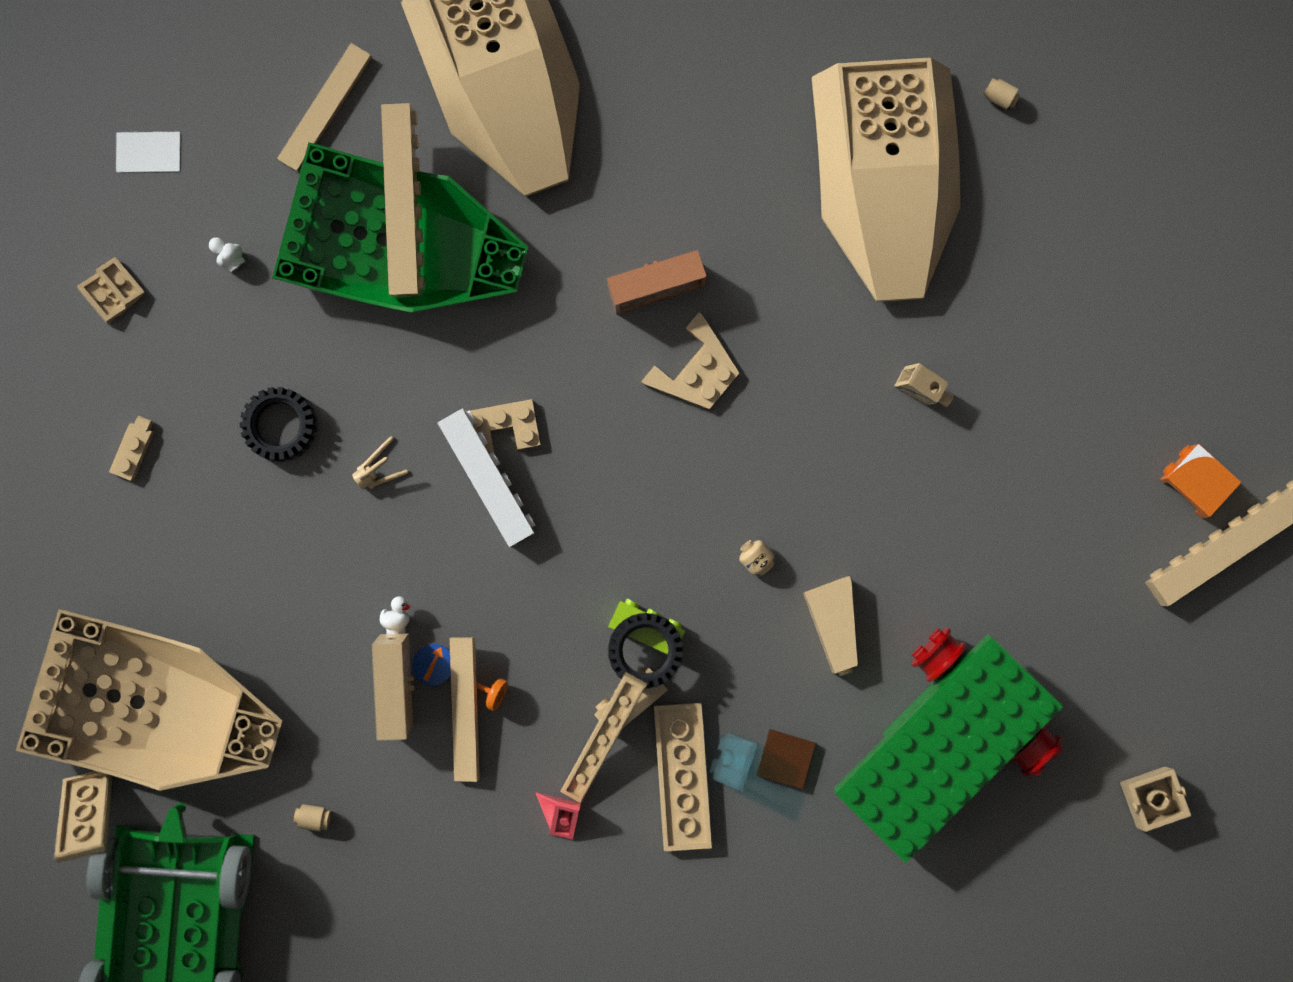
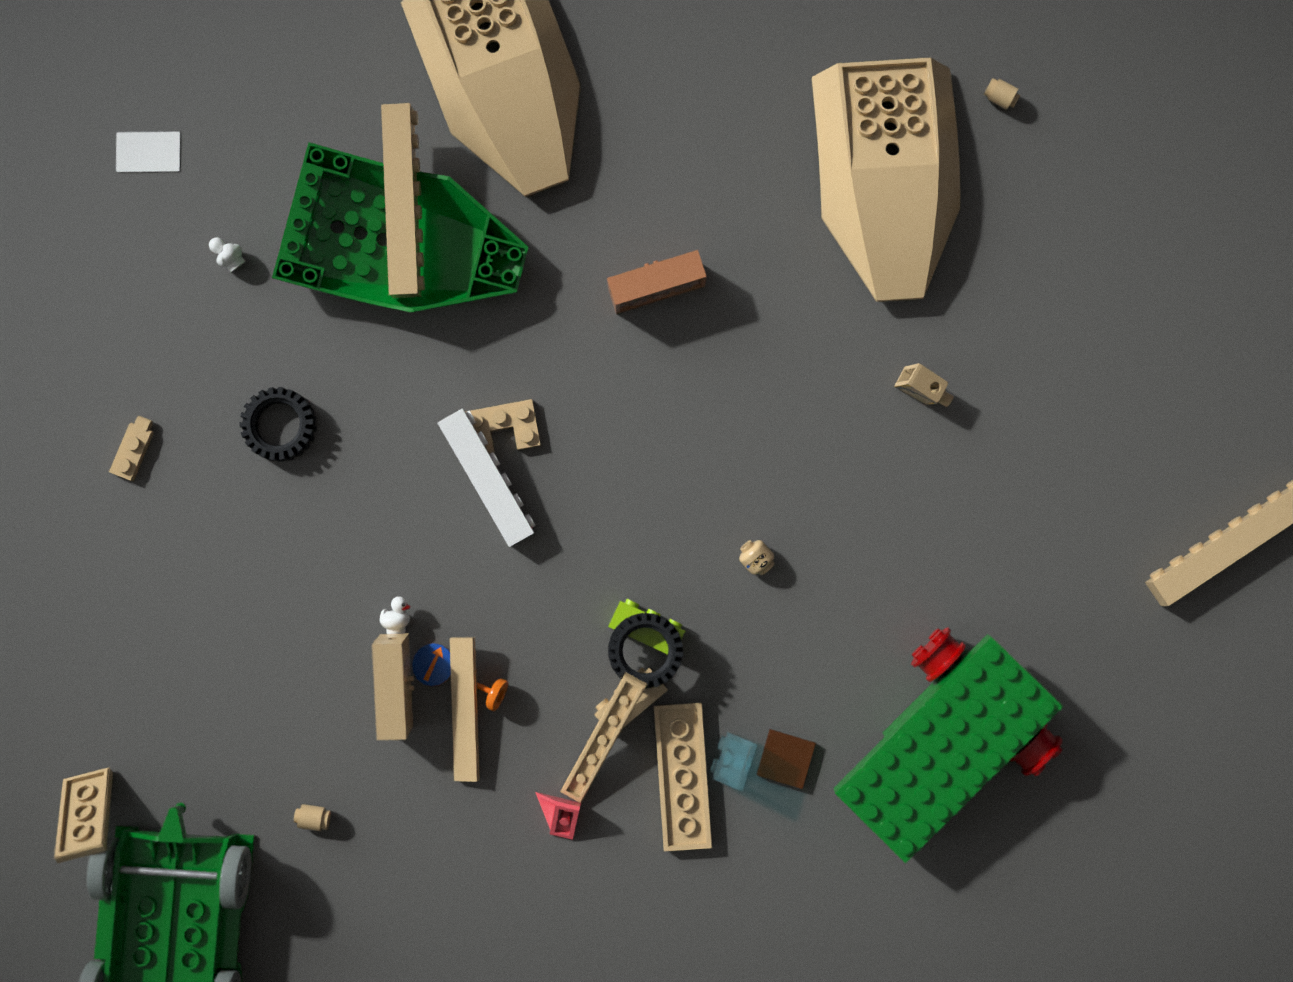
(111, 290): tan slope -> none
(193, 718): tan piece -> none
(325, 106): tan tile -> none
(366, 474): tan plant -> none
(704, 376): tan wing -> none
(834, 620): tan slope -> none
(1155, 798): tan brick -> none
(1200, 479): orange panel -> none

